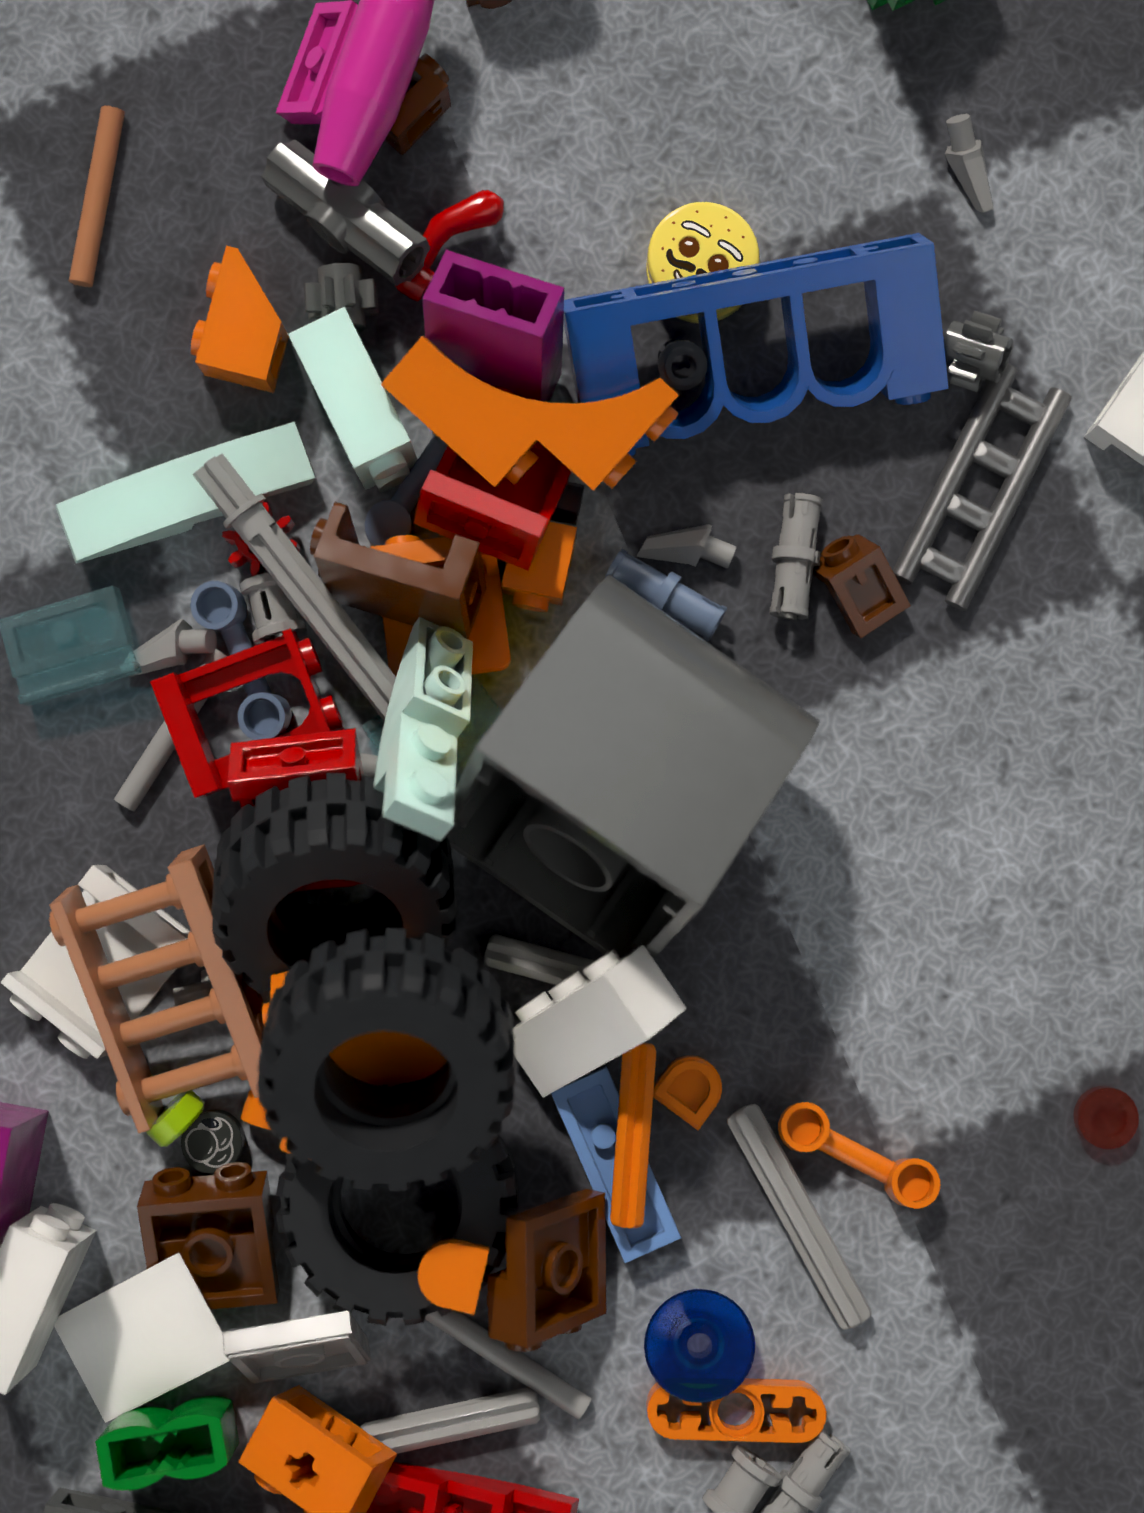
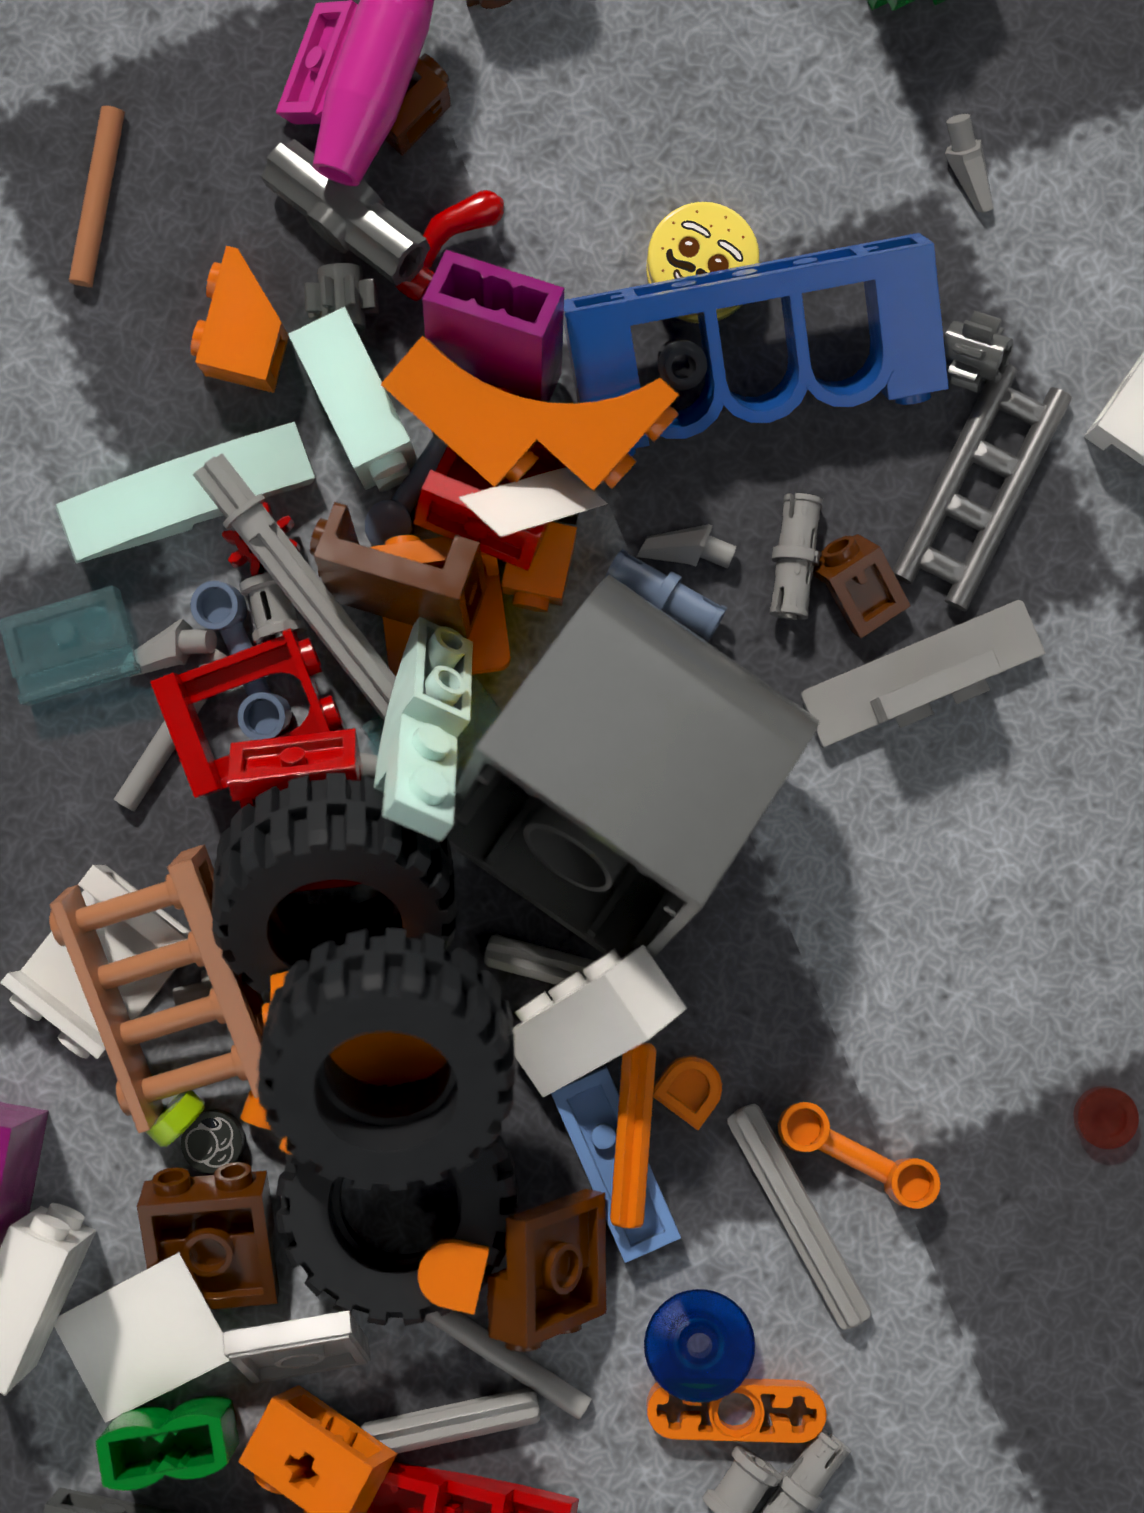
(532, 501): none -> white sticker
(914, 676): none -> light grey bracket

